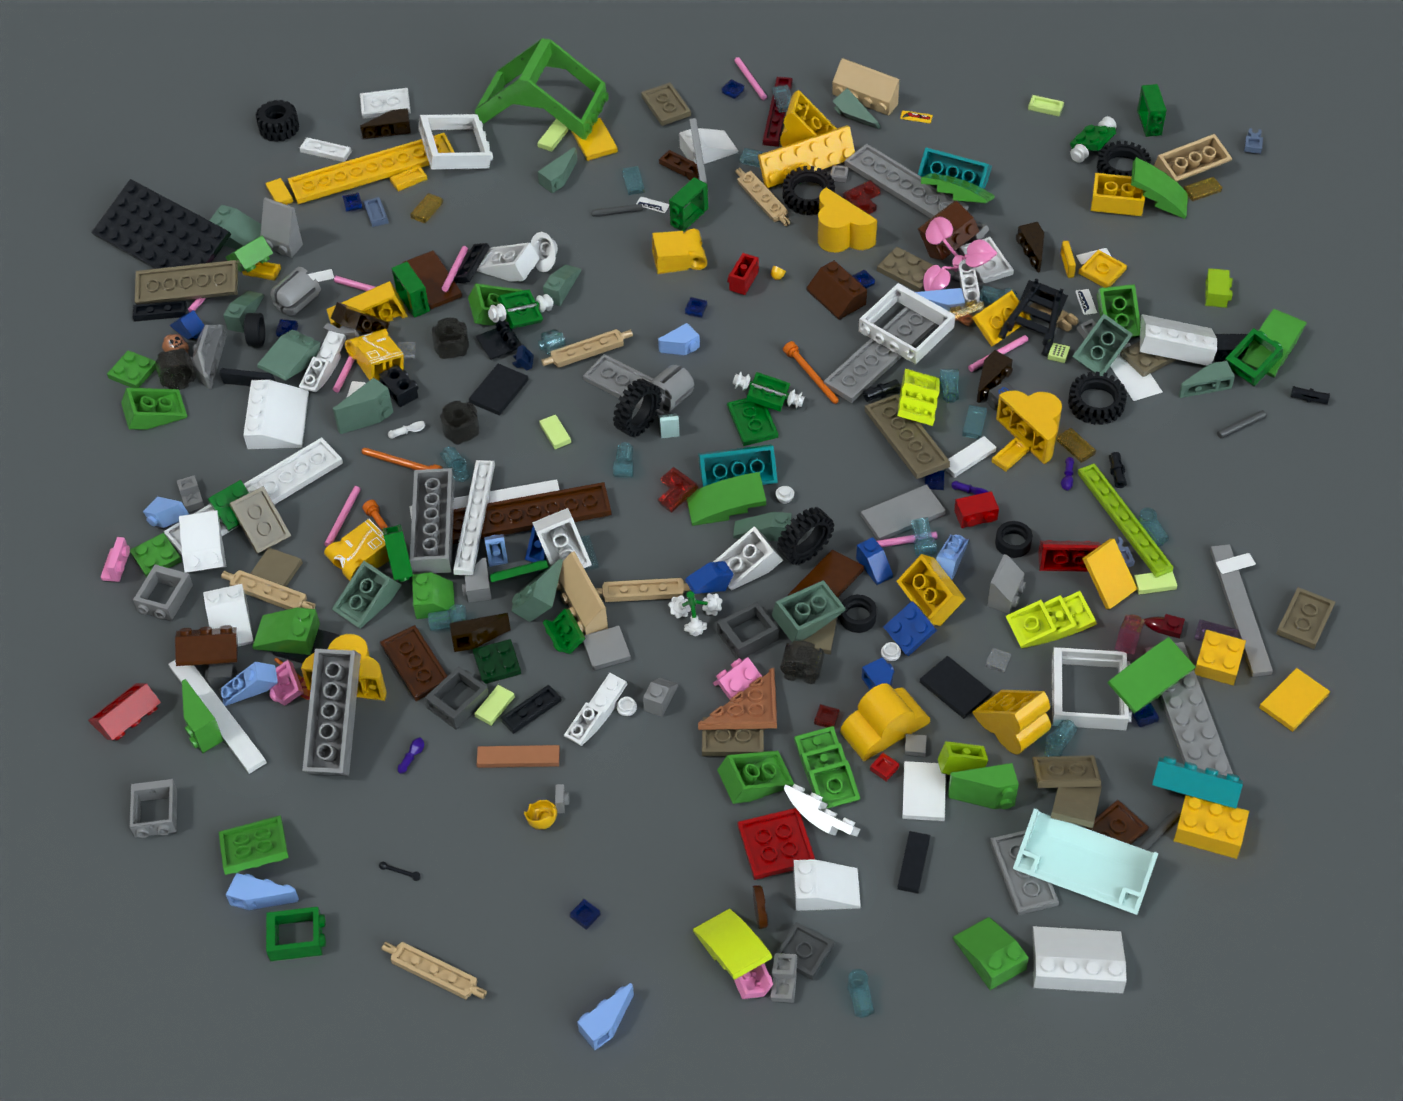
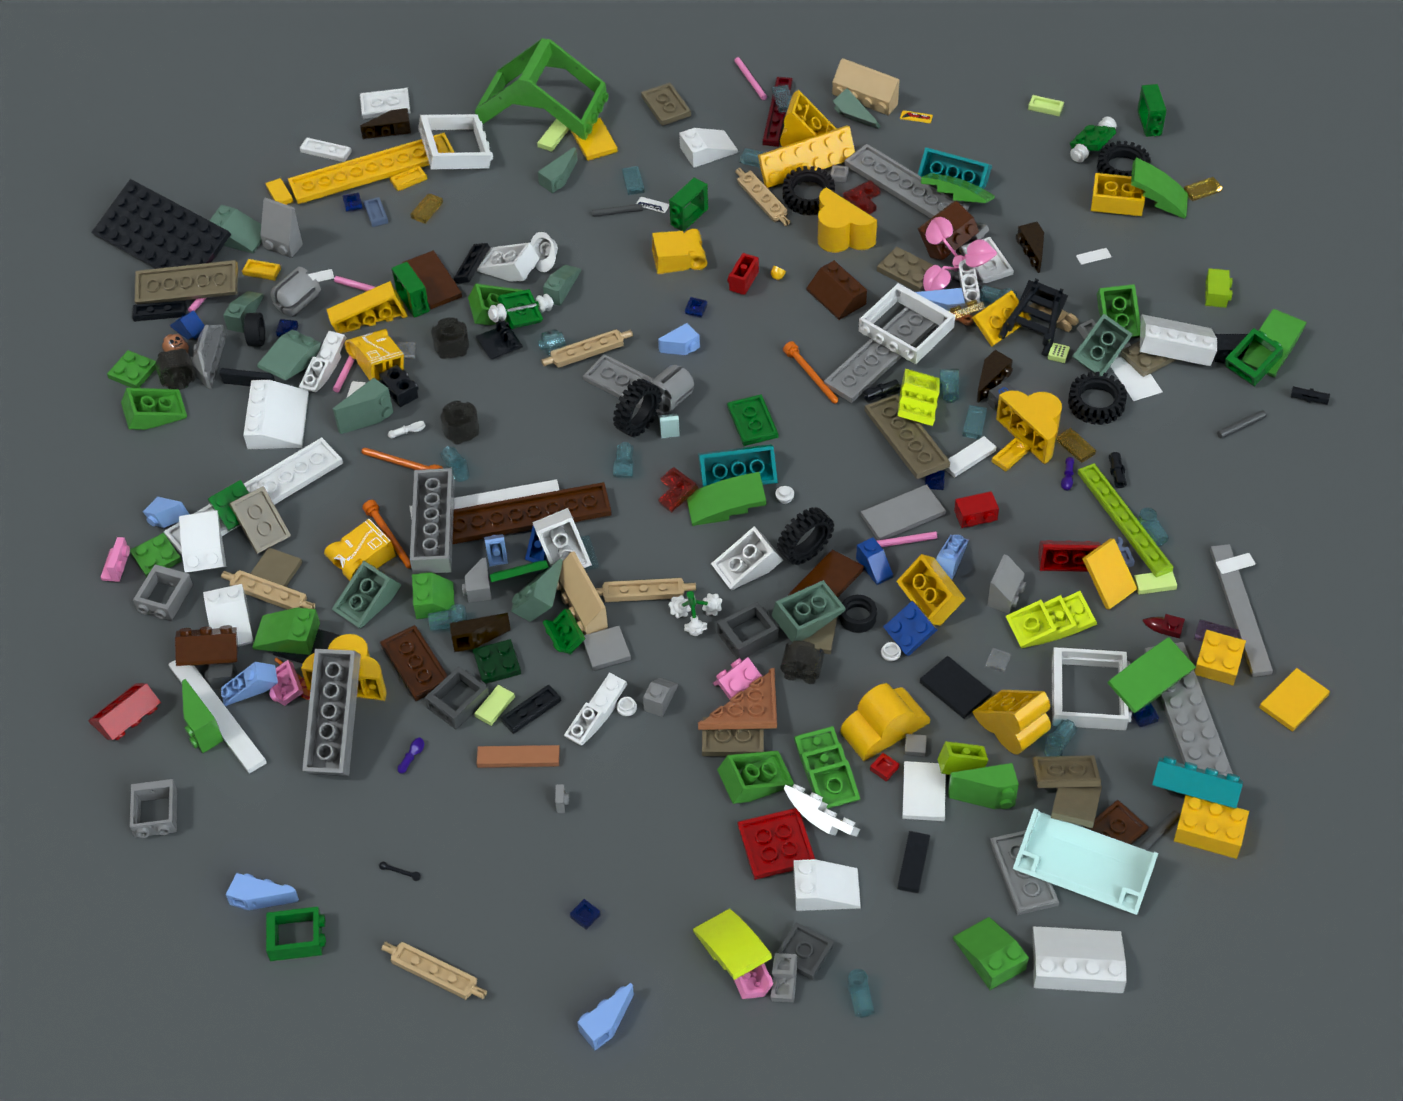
(190, 493): light grey slope -> none
(251, 254): bright green slope -> none
(253, 845): bright green plate -> none
(277, 120): black tyre -> none
(342, 516): bright pink bar -> none
(348, 332): light grey slope -> none
(357, 319): dark brown slope -> none
(397, 553): green window -> none
(454, 269): bright pink bar -> none
(474, 518): white tile -> none
(498, 389): black tile -> none
(523, 358): dark blue tile -> none
(541, 814): yellow hair -> none
(555, 431): yellowish green tile -> none
(679, 164): reddish brown hinge -> none
(697, 149): light grey tile -> none
(710, 578): blue slope -> none
(733, 89): clear blue plate -> none
(759, 905): reddish brown tile -> none
(768, 391): green plate -> none
(768, 524): sand green slope -> none
(826, 716): clear red tile -> none
(864, 279): clear blue plate -> none
(877, 673): blue slope -> none
(923, 542): clear light blue piece -> none
(967, 488): dark purple piece -> none
(1003, 350): bright pink bar -> none
(1014, 527): black tyre -> none
(1068, 259): yellow tile -> none
(1086, 301): white sticker -> none
(1102, 269): yellow tile -> none
(1130, 634): clear pink brick -> none
(1193, 158): tan slope -> none
(1210, 379): sand green slope -> none
(1253, 142): sand blue plate -> none
(1305, 618): dark tan plate -> none

